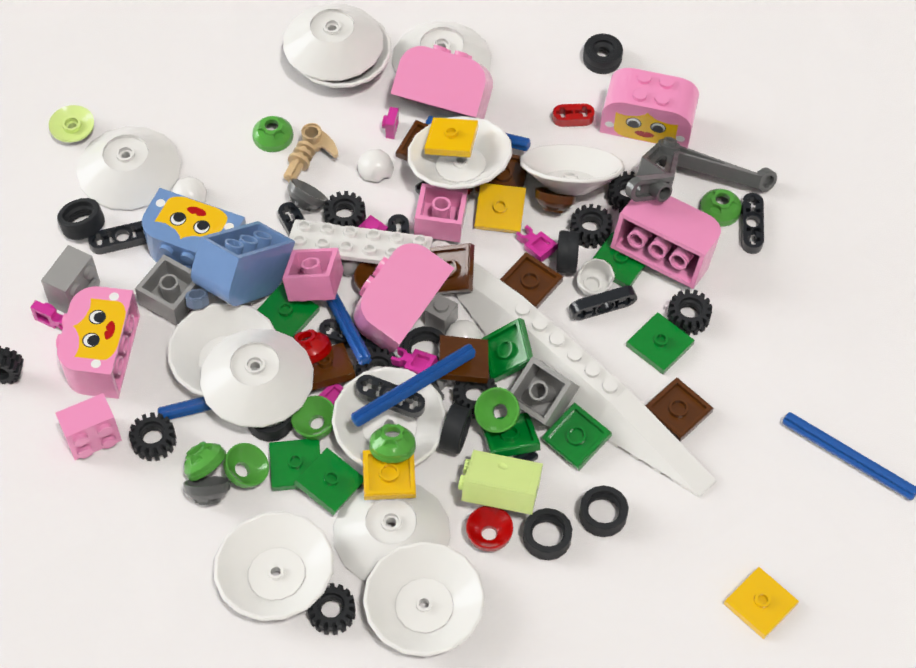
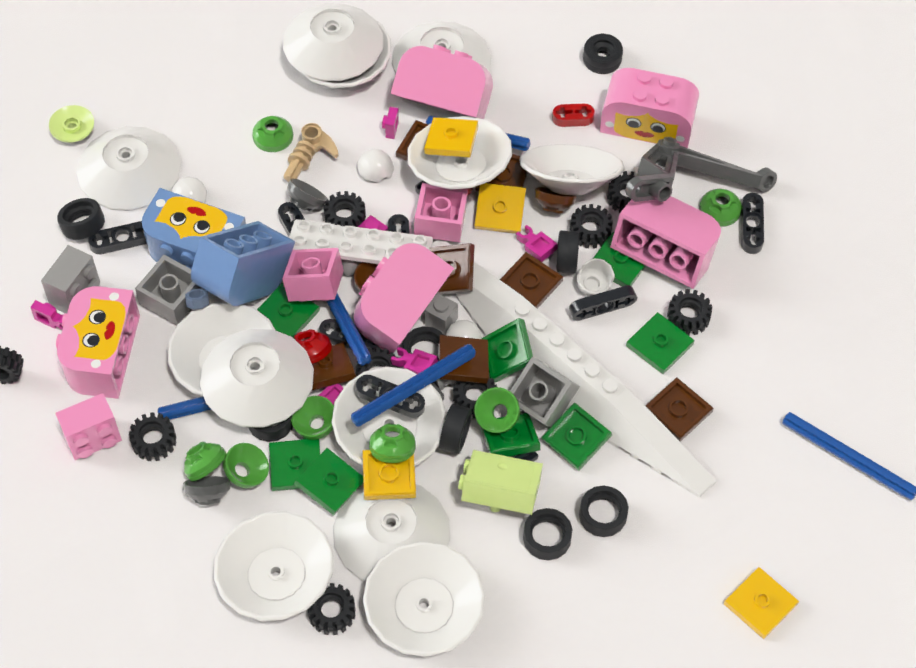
(492, 518): red piece -> none

